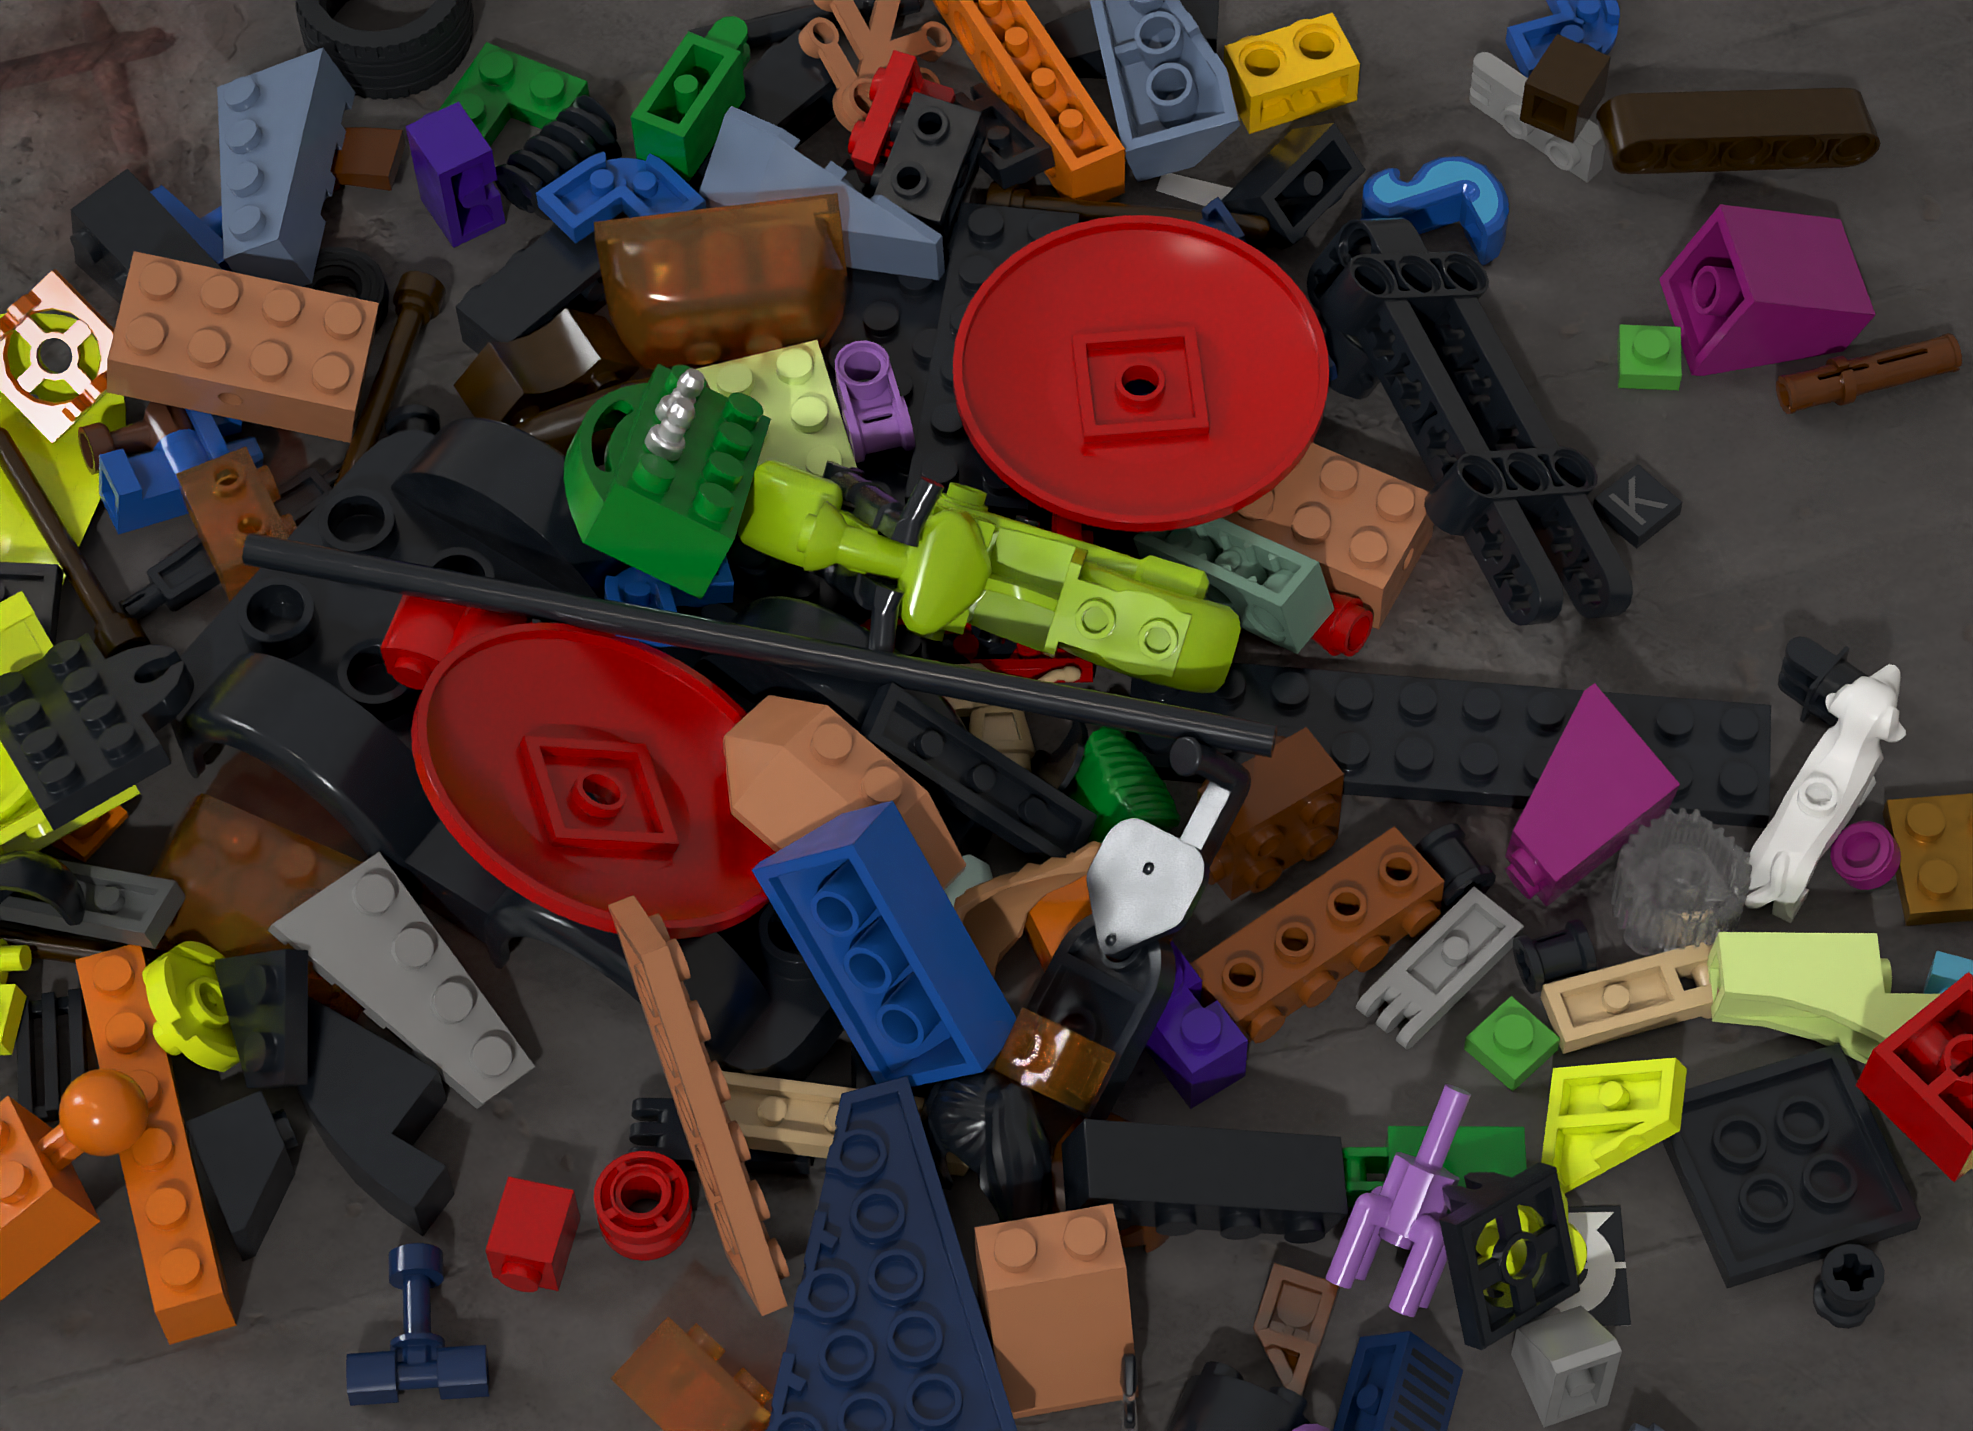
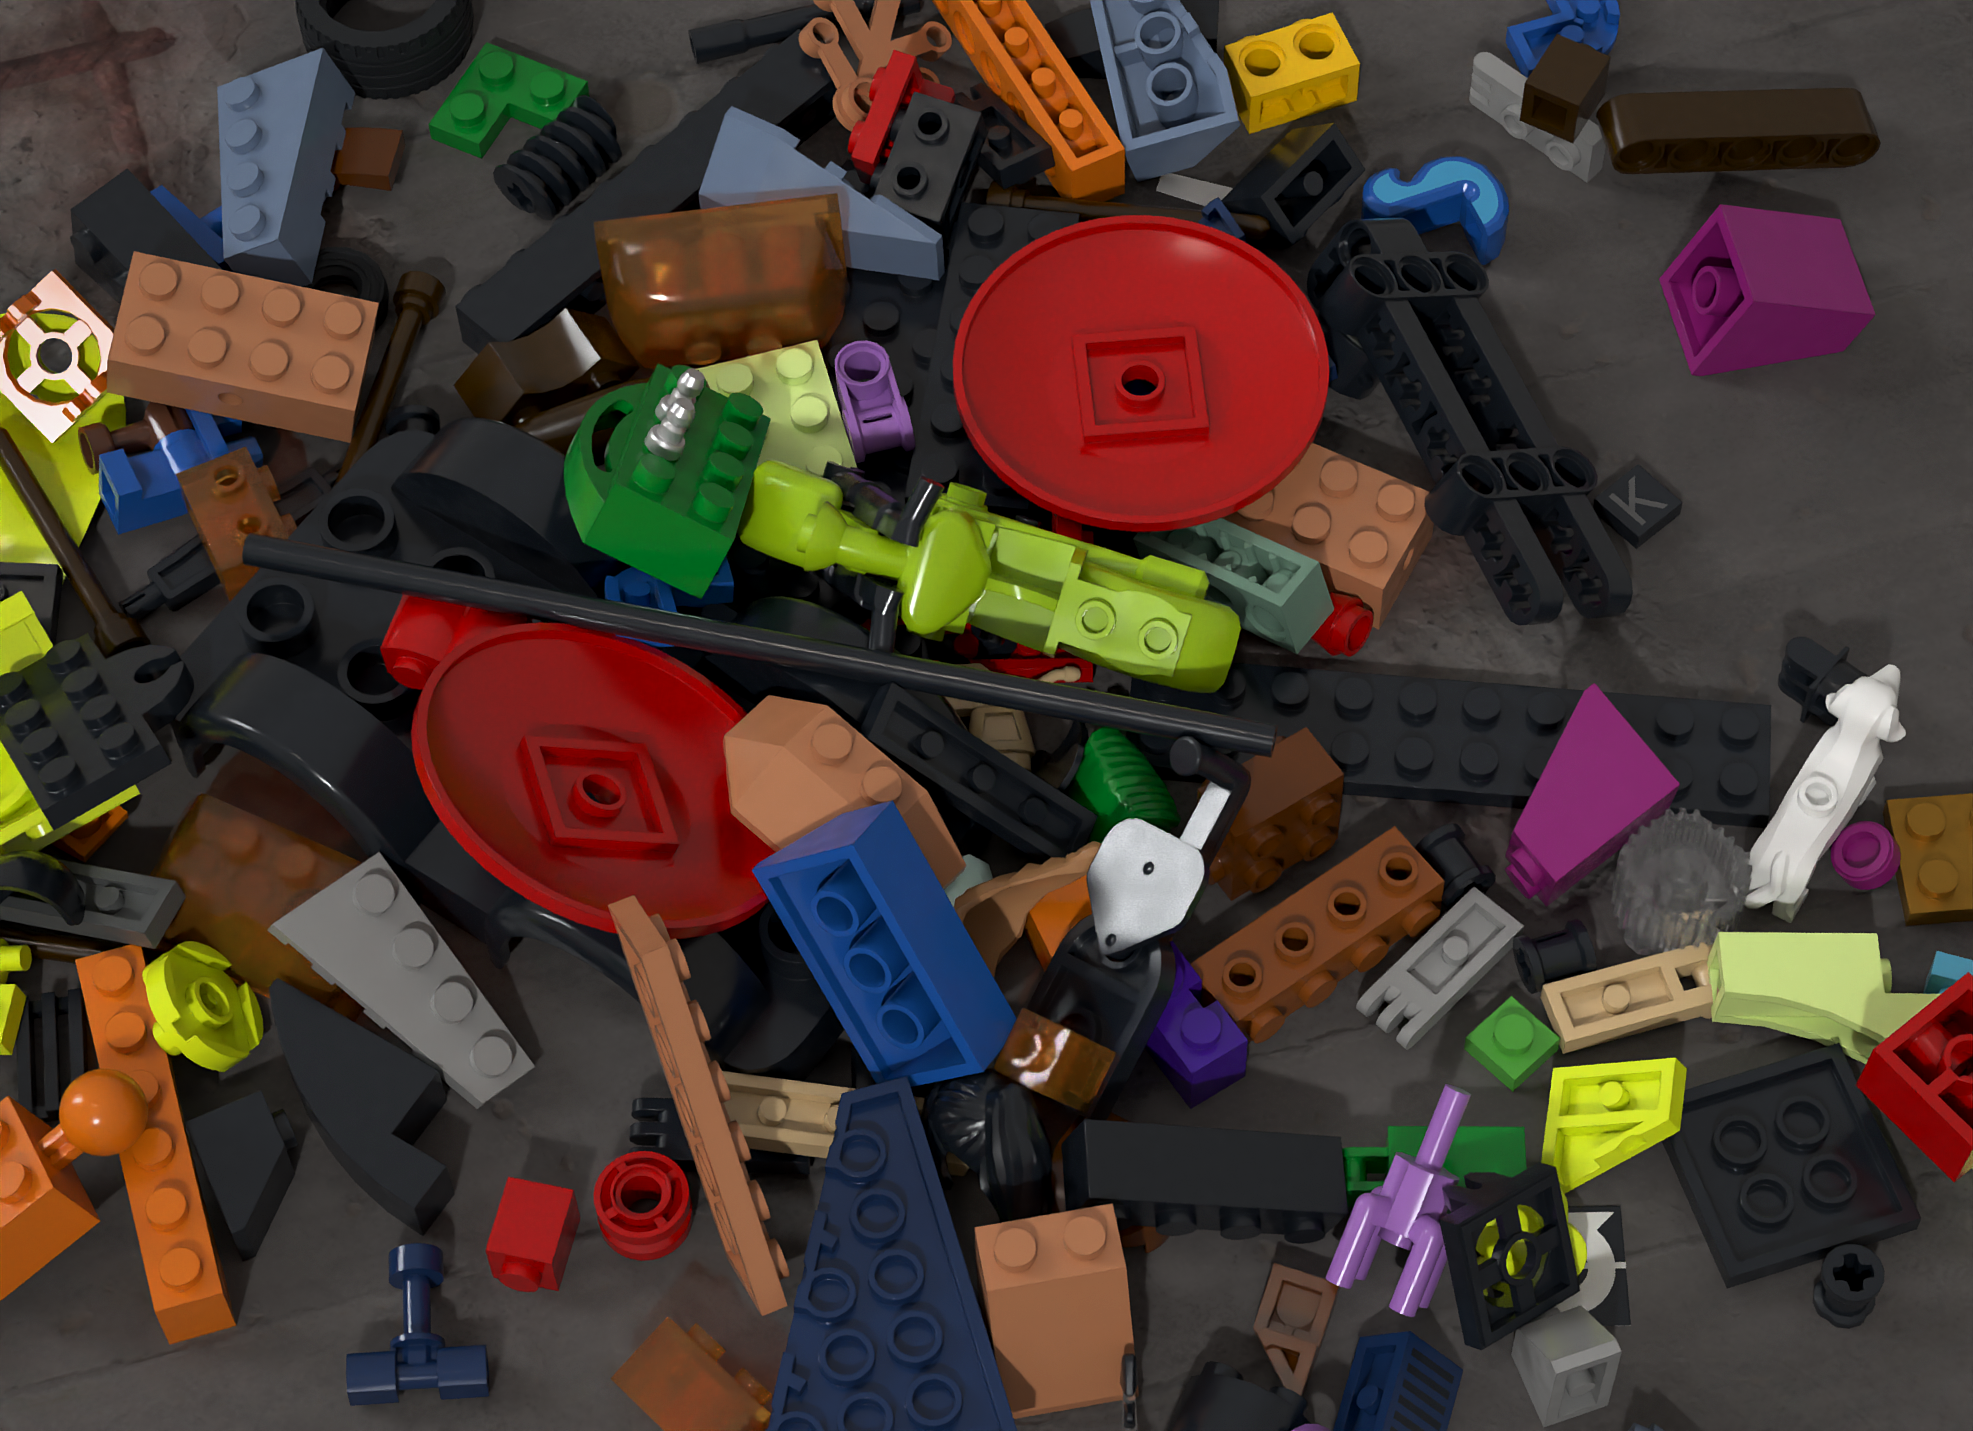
(268, 1015): black wing -> none
(455, 174): dark purple brick -> none
(604, 188): blue plate -> none
(691, 96): green brick -> none
(1649, 357): bright green plate -> none
(1845, 379): reddish brown pin -> none

